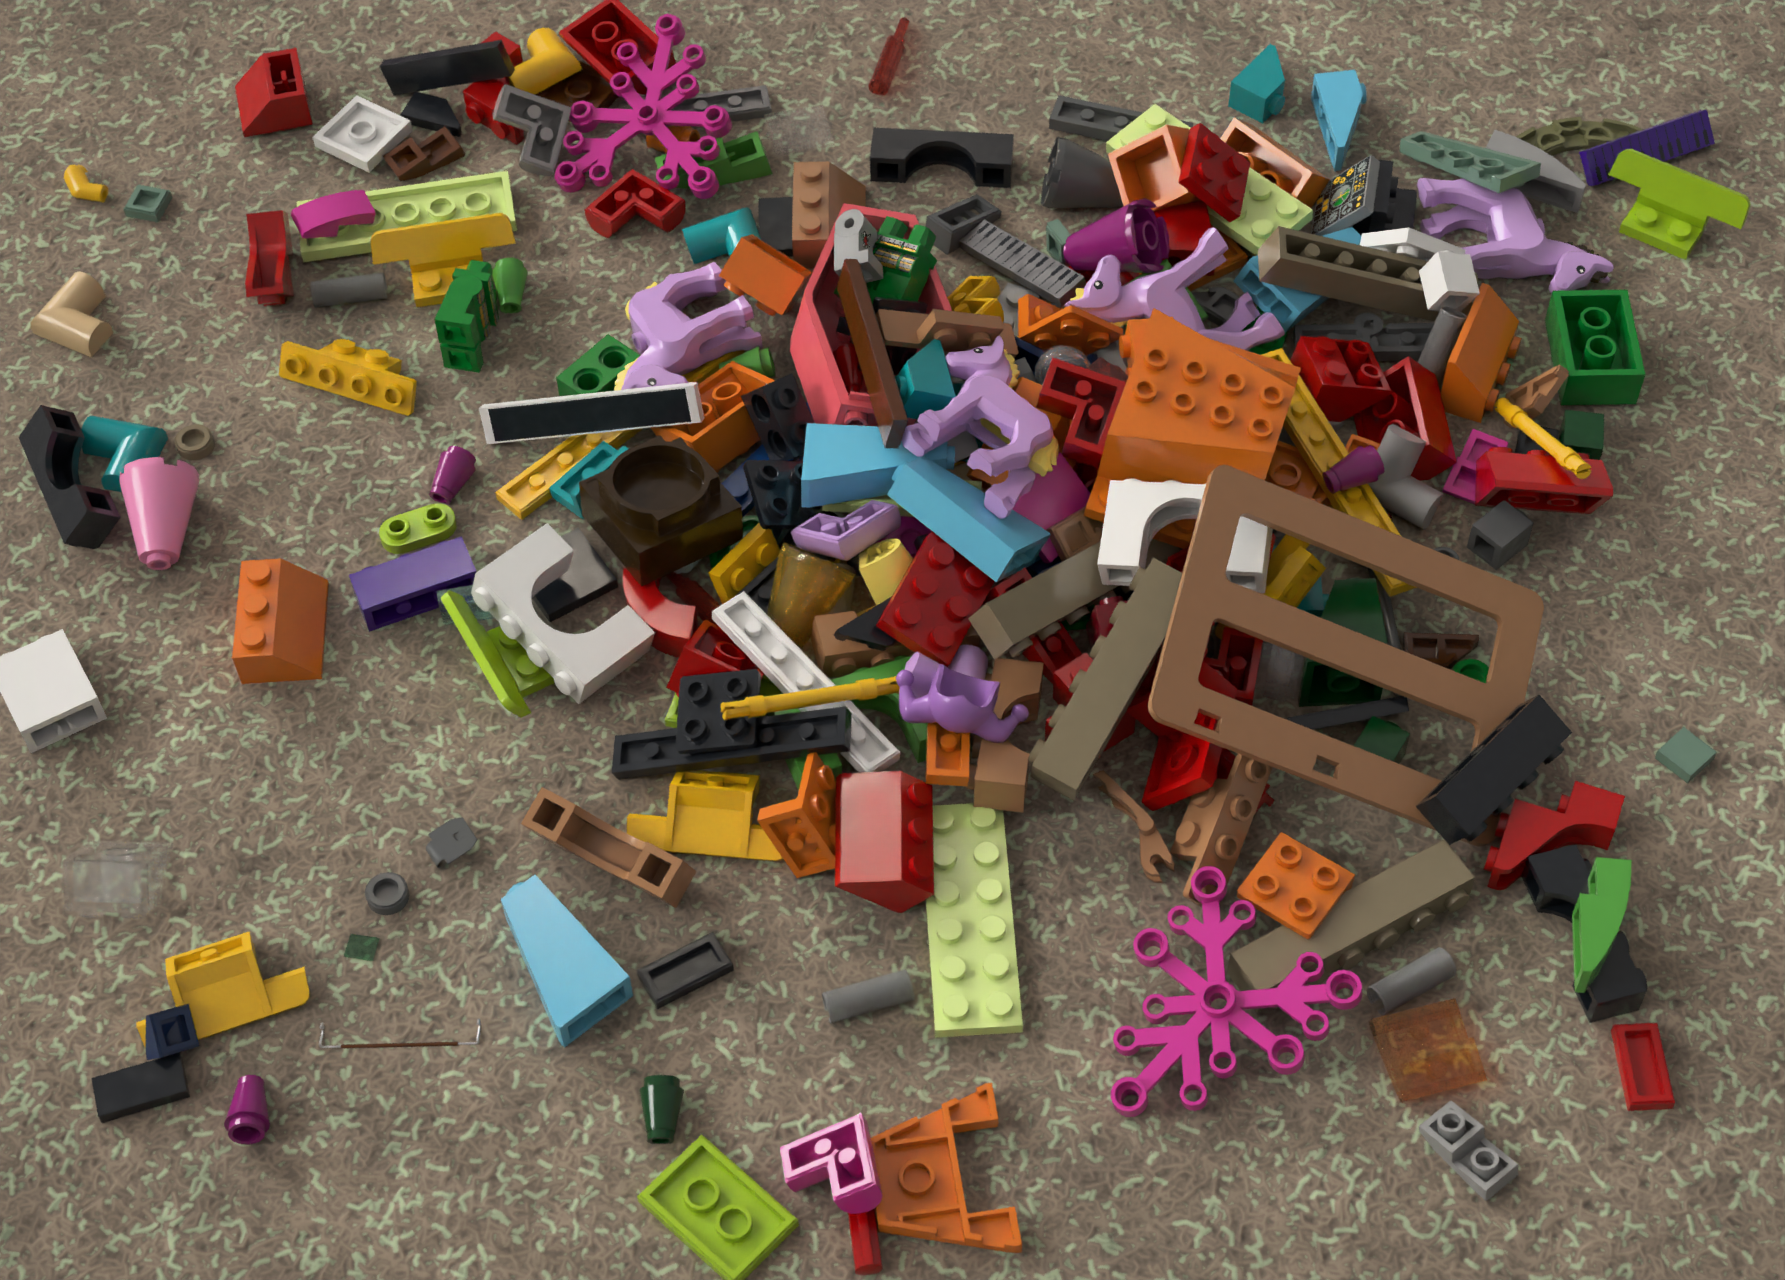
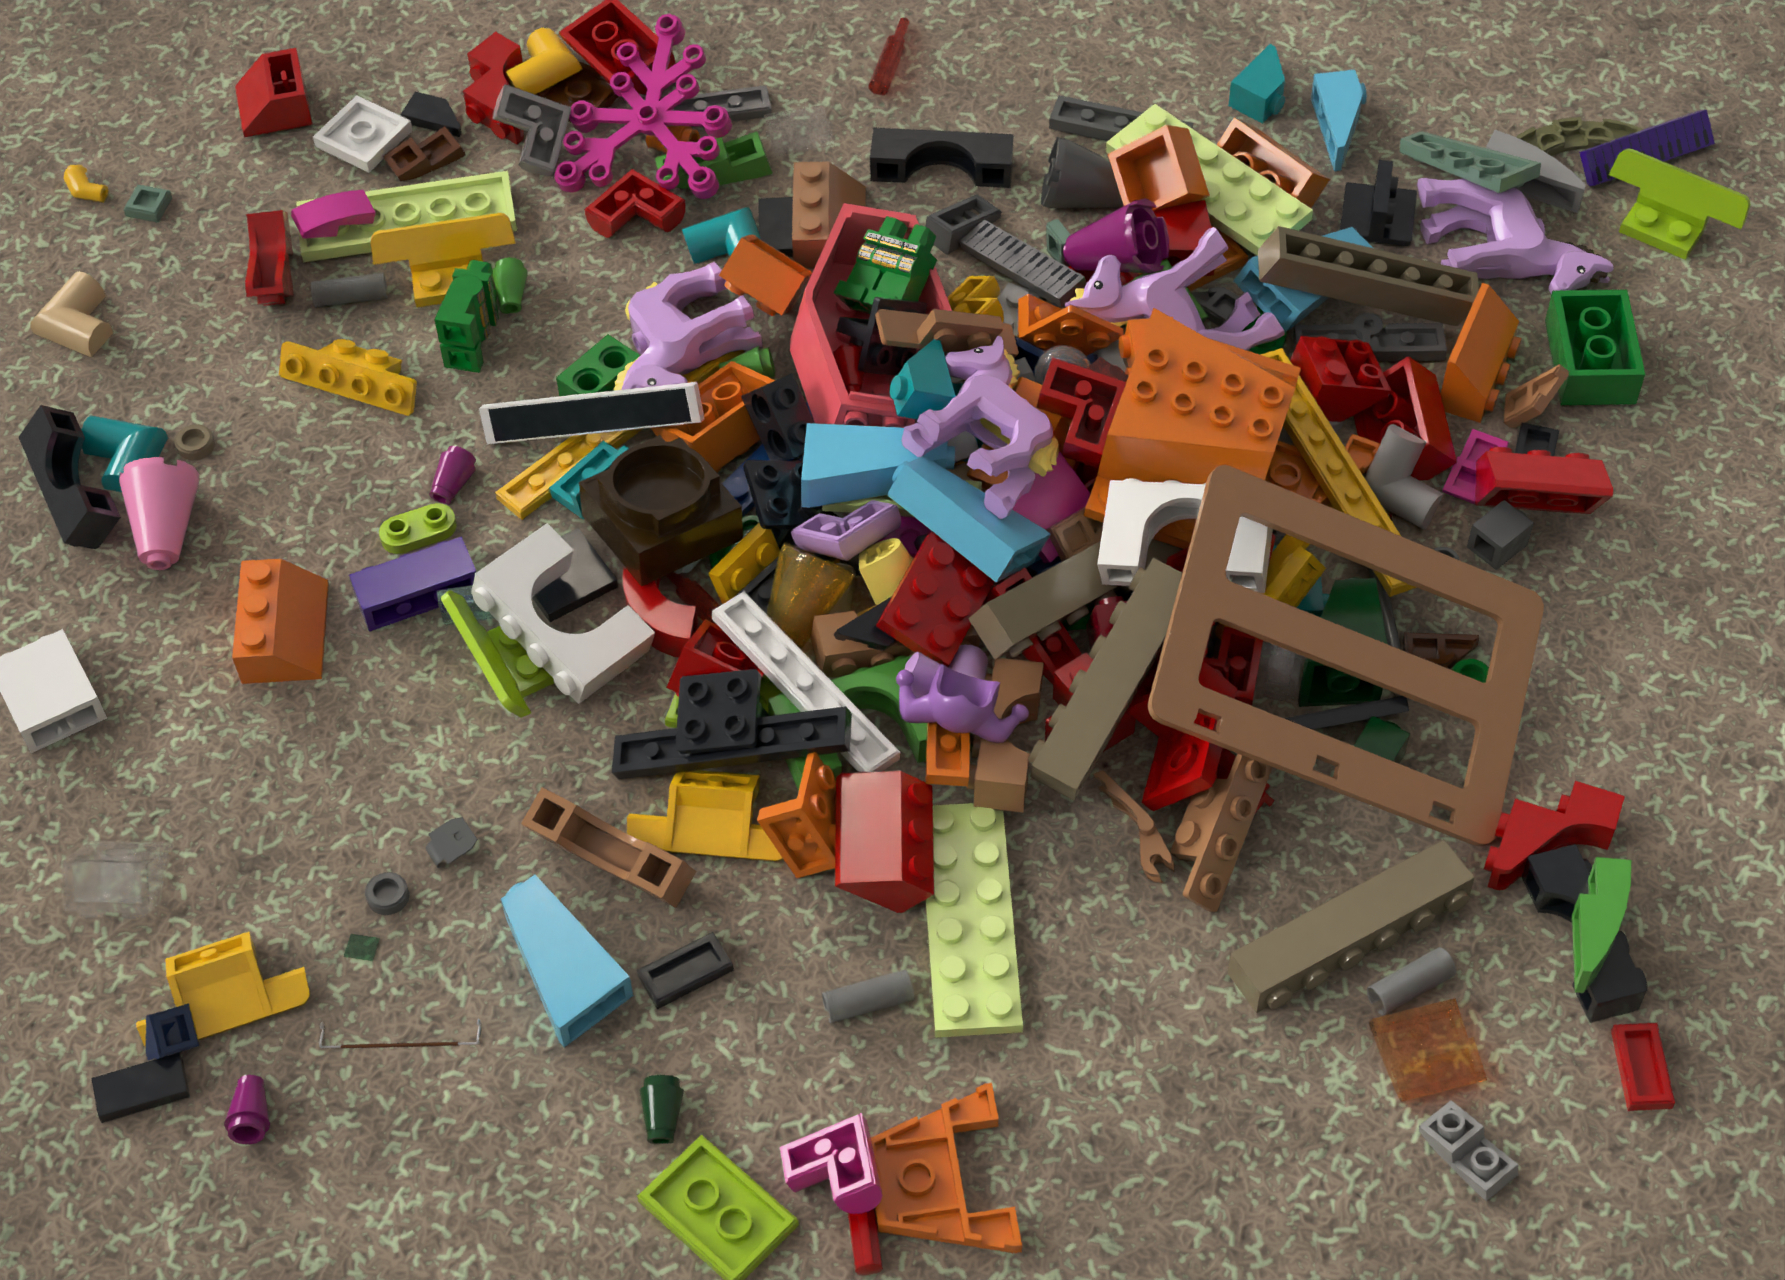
(447, 67): black tile -> none
(760, 705): yellow piece -> none
(855, 240): light grey leg -> none
(872, 354): reddish brown tile -> none
(1183, 1040): dark pink plant -> none
(1214, 172): red plate -> none
(1295, 885): orange bracket -> none
(1347, 198): tile -> none
(1355, 469): magenta cone -> none
(1407, 243): white plate -> none
(1435, 351): light grey piece -> none
(1449, 281): white brick -> none
(1494, 770): black brick -> none
(1564, 455): yellow piece -> none
(1583, 432): dark green brick -> none
(1685, 755): sand green tile -> none

